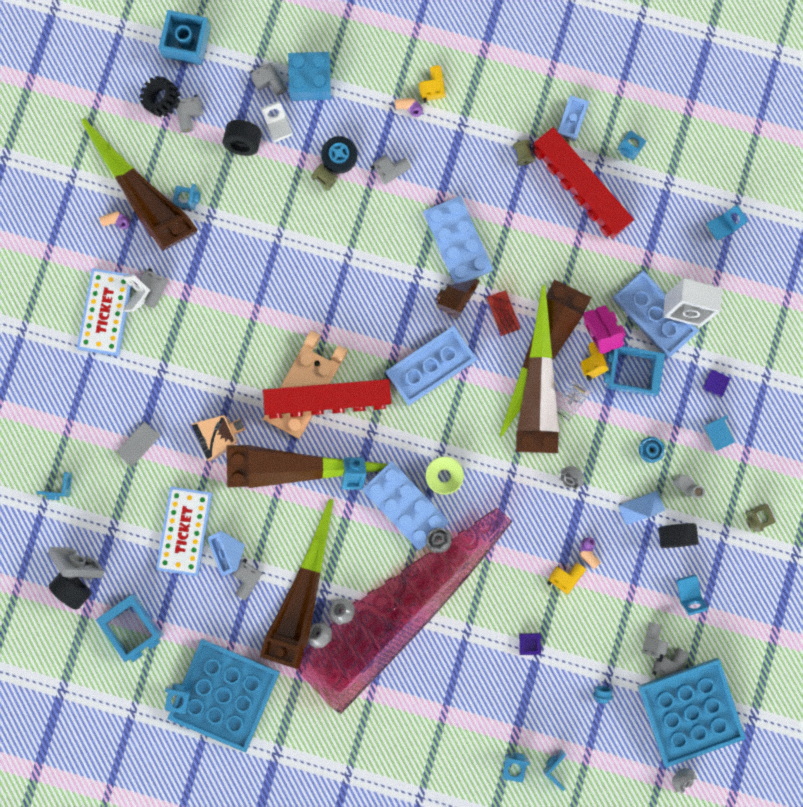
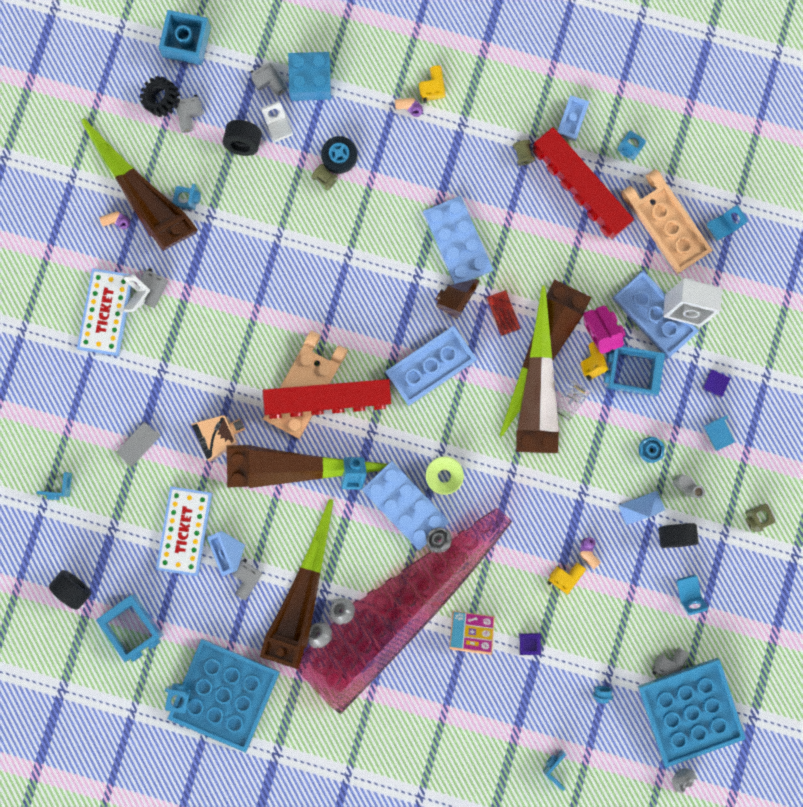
(74, 565): light grey plate -> none
(387, 170): light grey piece -> none
(472, 632): none -> piece
(515, 758): dark azure bracket -> none
(571, 477): light grey plate -> none
(652, 645): light grey piece -> none
(668, 223): none -> light nougat hinge

